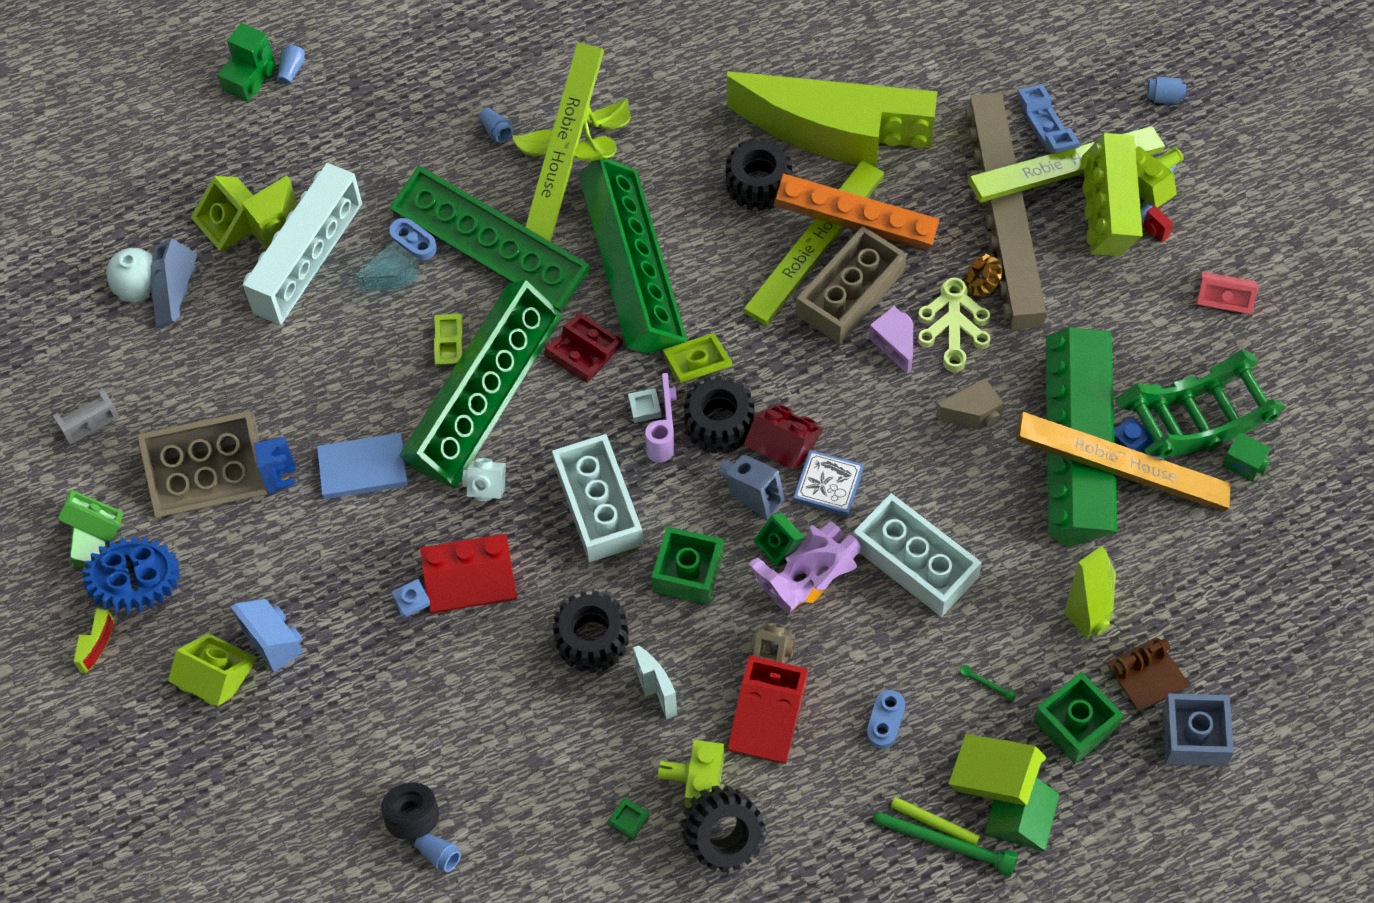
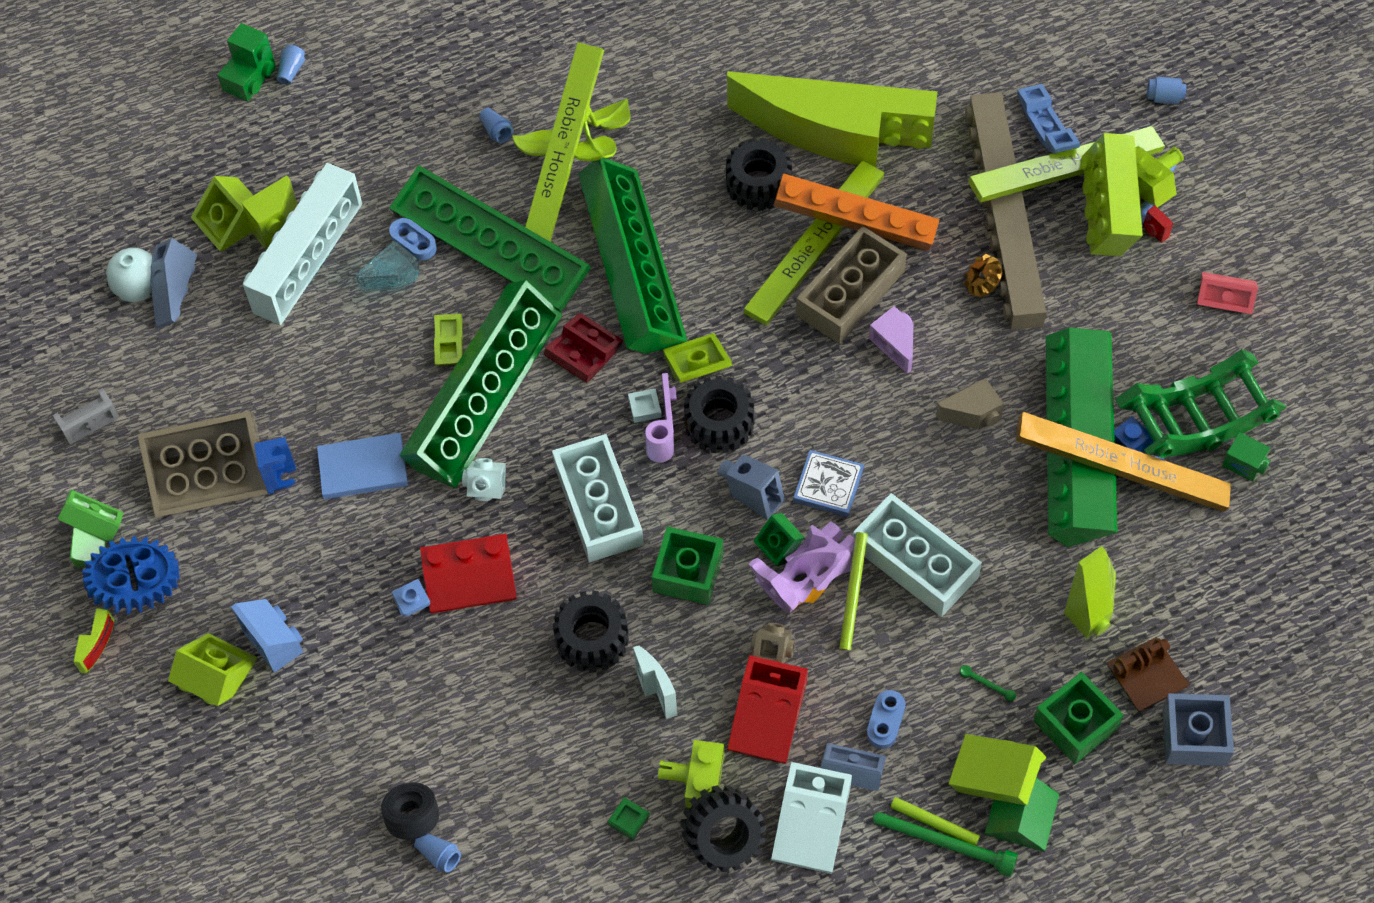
(783, 435): dark red slope -> none
(811, 817): none -> light aqua slope
(853, 591): none -> lime bar
(862, 765): none -> sand blue slope
(954, 320): yellowish green plant -> none

